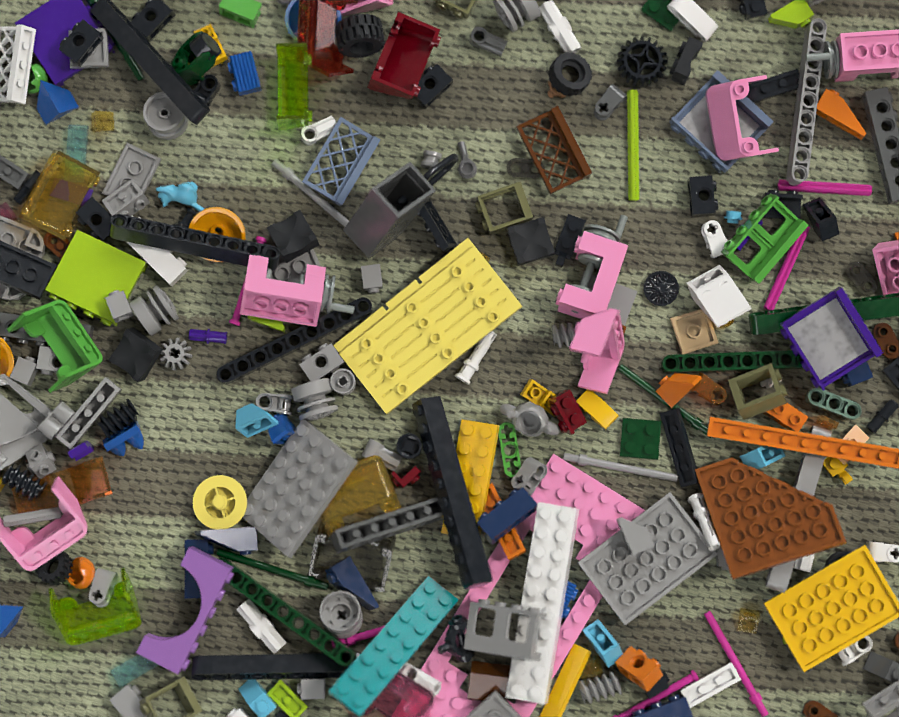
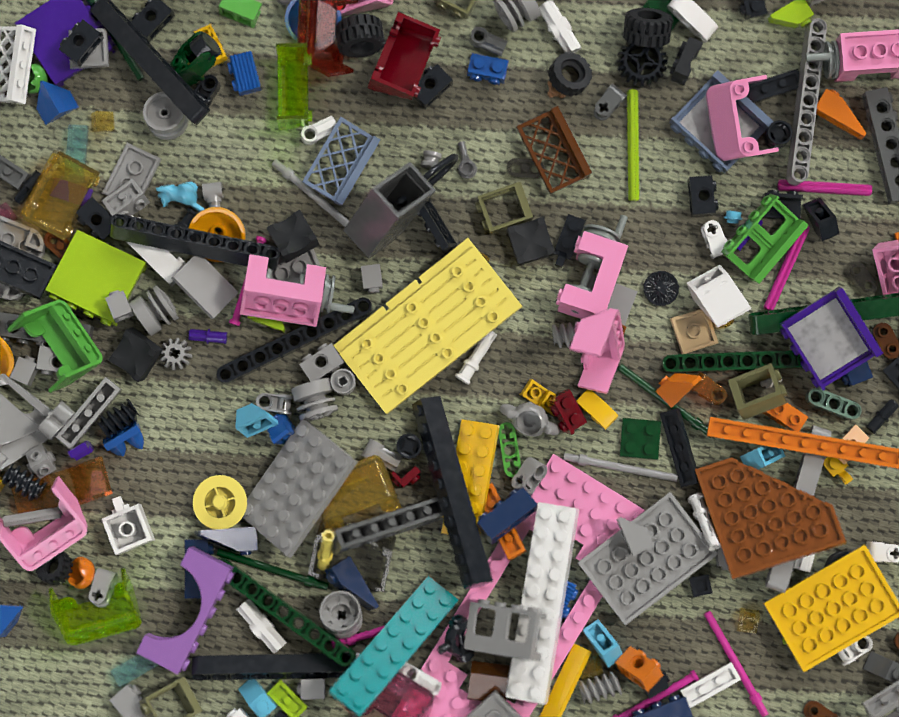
(127, 527): none -> white hinge
(205, 285): none -> light grey tile
(213, 193): none -> light grey pin
(325, 553): none -> light yellow pin
(487, 68): none -> blue bracket
(647, 27): none -> black tyre
(700, 585): none -> black plate
(778, 134): none -> black wheel
(827, 422): clear orange tile -> none

